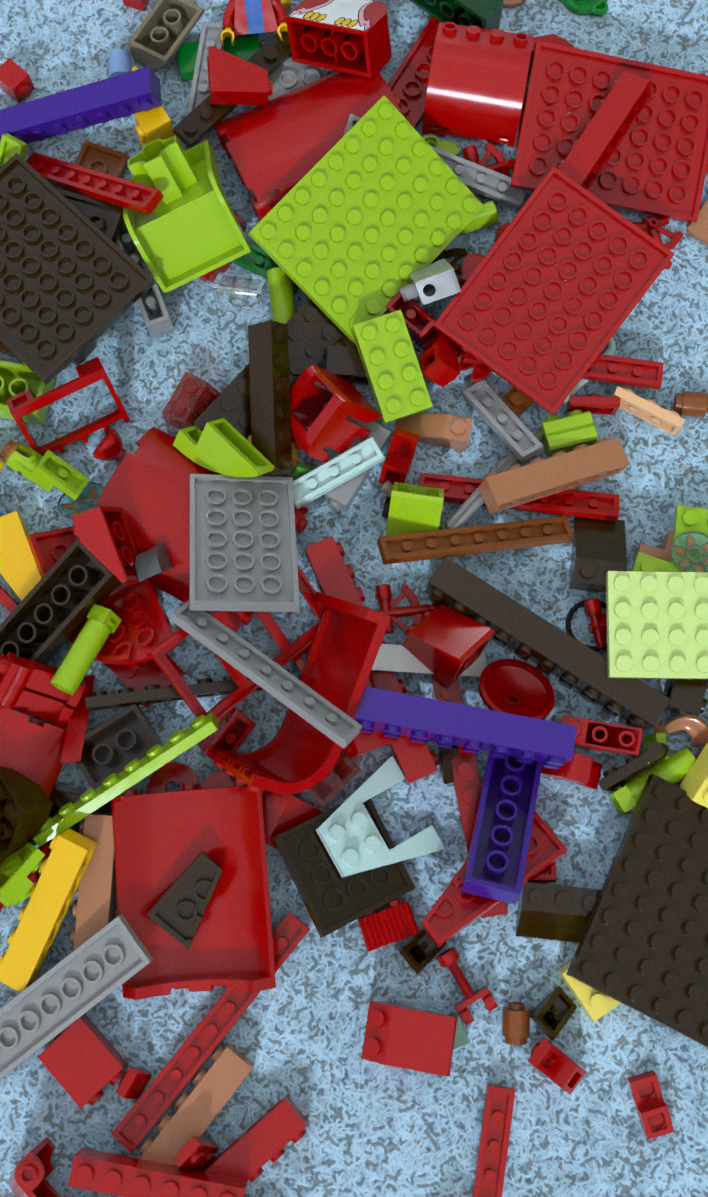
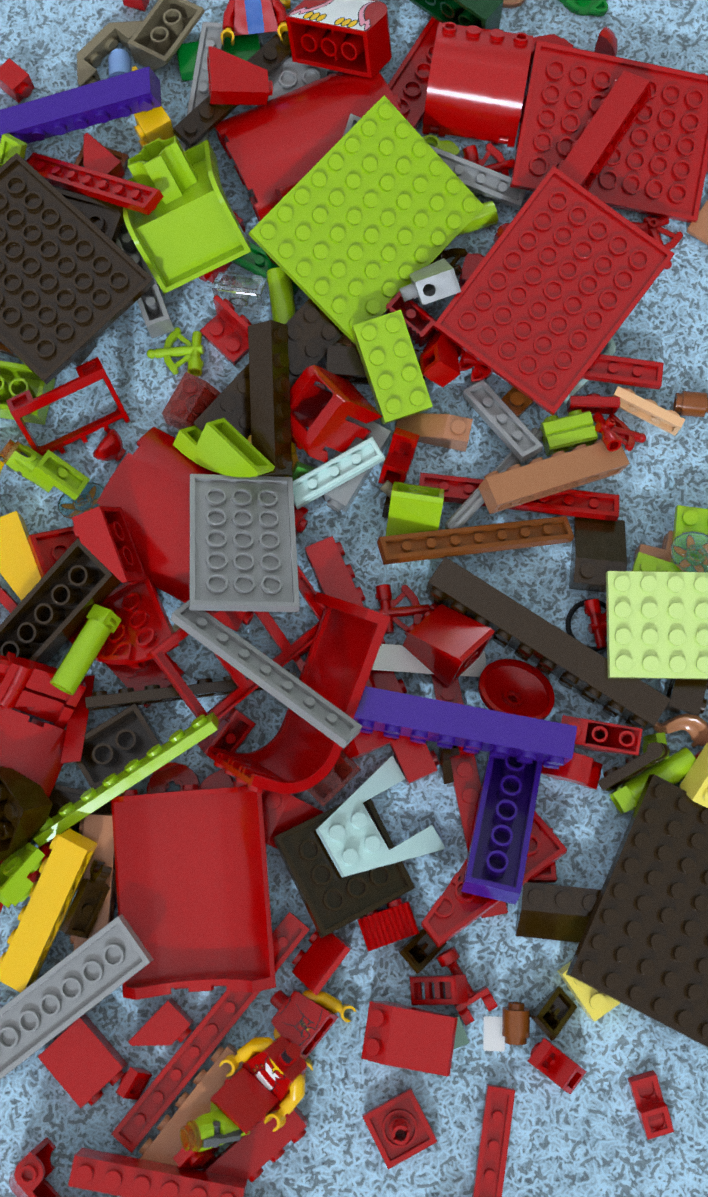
(87, 901): none -> dark brown plate
(99, 46): none -> dark tan slope
(100, 159): none -> red slope
(152, 562): dark grey brick -> none
(164, 1027): none -> red slope
(185, 901): dark brown wing -> none
(191, 352): none -> lime piece
(209, 1131): none -> plate
(227, 331): none -> red bracket
(244, 1100): none -> red piece
(277, 1067): none -> torso
(306, 1018): none -> red torso
(320, 960): none -> red slope
(399, 1128): none -> red plate
(455, 990): none -> red slope
(492, 1034): none -> white sticker
(607, 42): none -> red brick
(615, 431): none -> red piece

